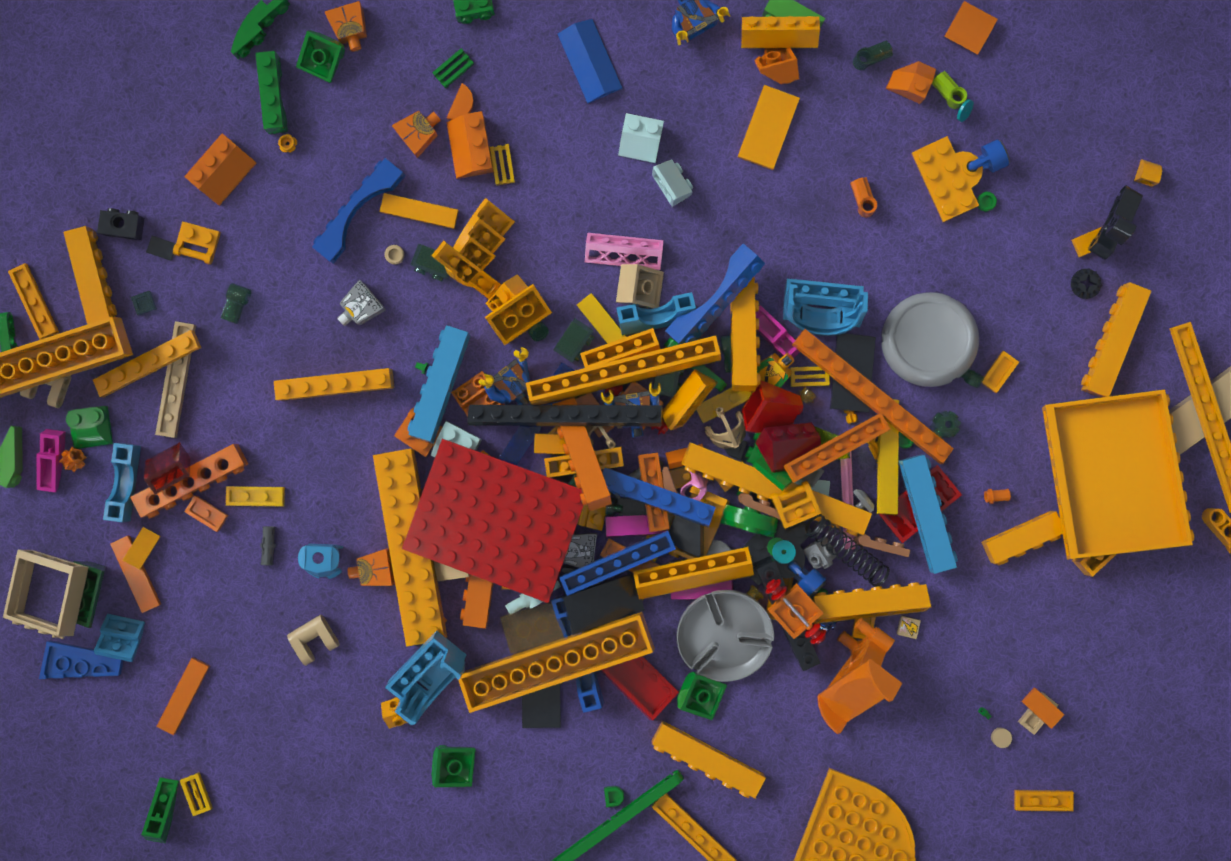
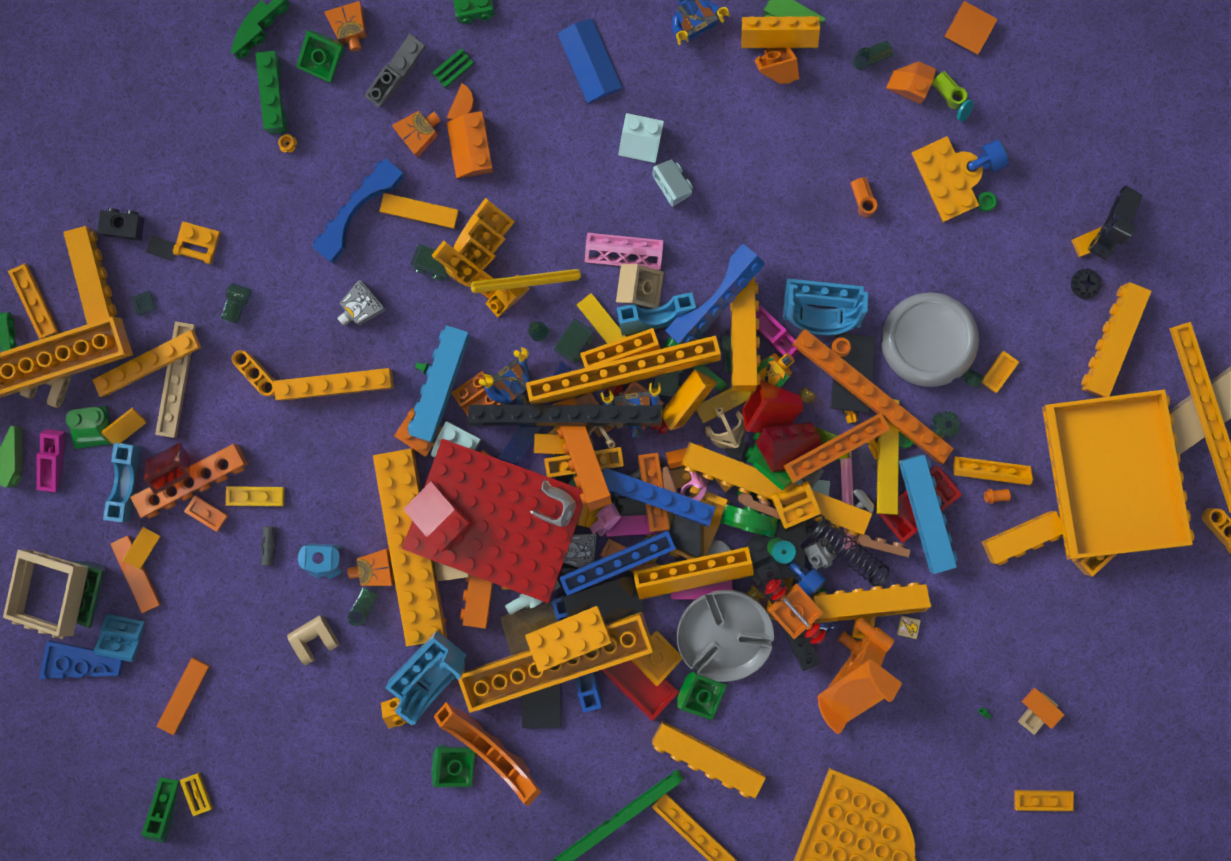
(73, 459): orange gear -> none
(124, 426): none -> light orange tile
(220, 169): orange slope -> none
(248, 368): none -> light orange beam
(363, 605): none -> piece
(394, 254): tan tile -> none
(396, 71): none -> dark grey slope
(437, 517): none -> slope
(490, 749): none -> orange arch
(499, 148): yellow tile -> none
(518, 314): light orange slope -> none
(525, 280): none -> yellow axle
(568, 505): none -> light grey piece
(568, 639): none -> light orange plate
(606, 519): none -> bright pink plate
(613, 796): green tile -> none
(660, 662): none -> light orange plate
(768, 127): light orange tile -> none
(801, 384): yellow tile -> none
(841, 347): none -> orange plate
(992, 470): none -> light orange plate
(1001, 737): tan tile -> none
(1148, 173): light orange brick -> none

